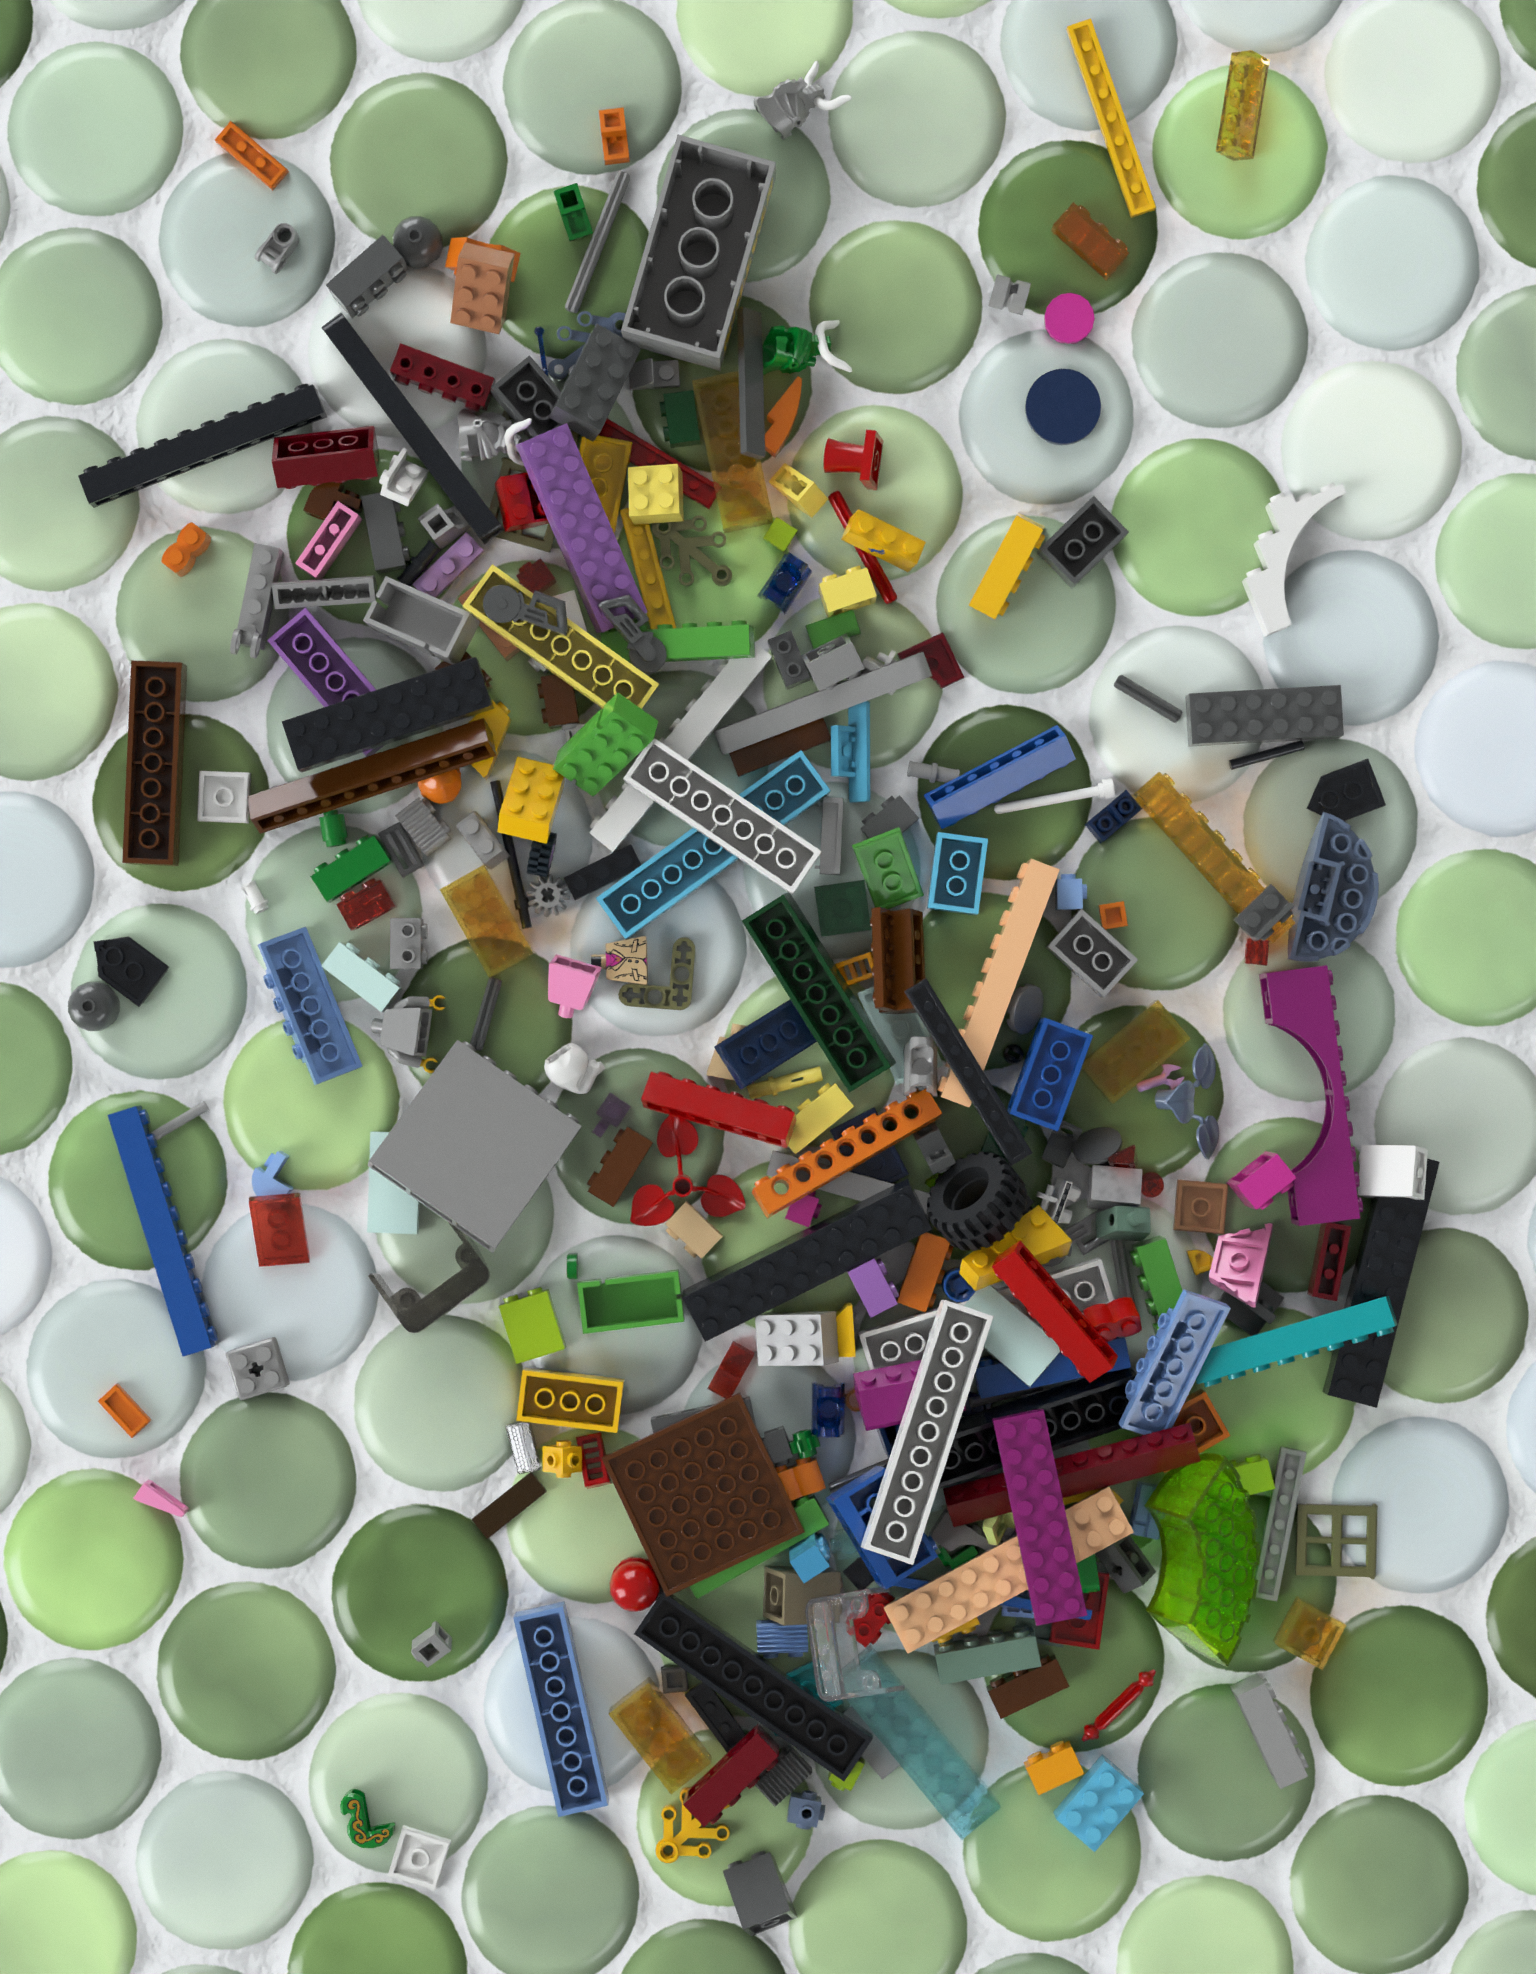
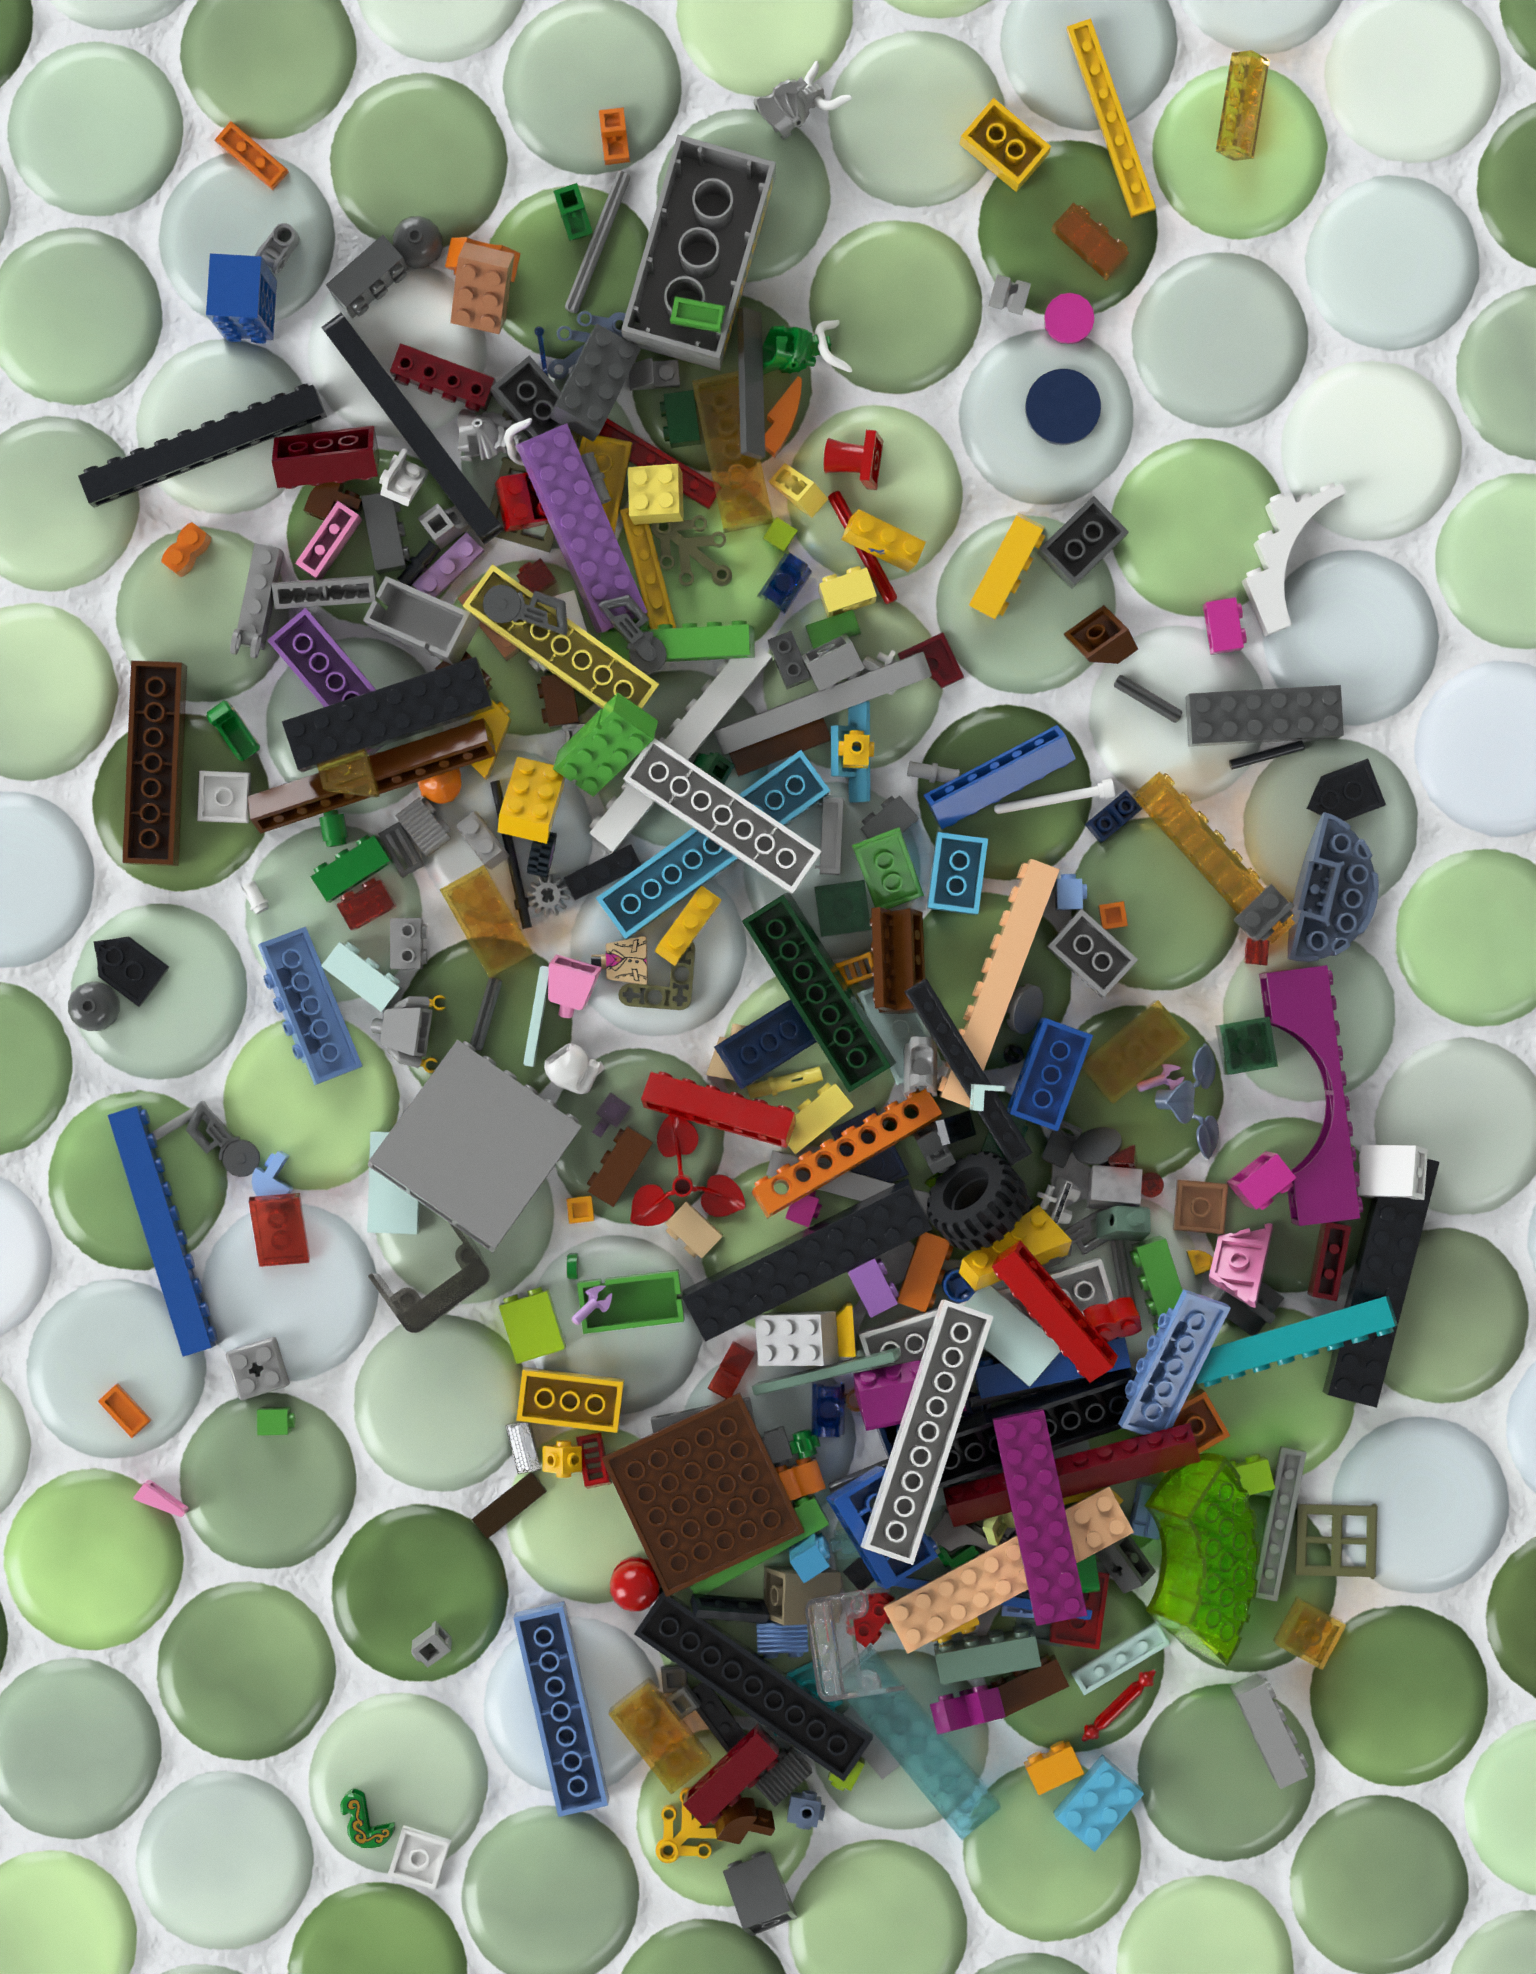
(233, 730): none -> green animal
(238, 1155): none -> dark grey piece
(241, 297): none -> blue brick
(275, 1421): none -> bright green brick
(349, 775): none -> clear yellow wing
(537, 1017): none -> light aqua tile
(580, 1209): none -> light orange tile
(592, 1304): none -> lavender bar
(596, 477): none -> light grey pin
(683, 1701): none -> dark grey tile
(688, 925): none -> yellow brick
(697, 314): none -> bright green tile
(714, 765): none -> dark green brick
(729, 1608): none -> black plate
(743, 1818): none -> reddish brown brick
(826, 1371): none -> sand green tile
(855, 759): none -> yellow brick
(955, 1128): none -> black plate
(971, 1708): none -> magenta brick
(977, 1095): none -> light aqua panel
(1004, 145): none -> yellow brick
(1102, 638): none -> reddish brown slope
(1120, 1658): none -> light aqua tile
(1223, 626): none -> dark pink brick
(1246, 1045): none -> clear green brick

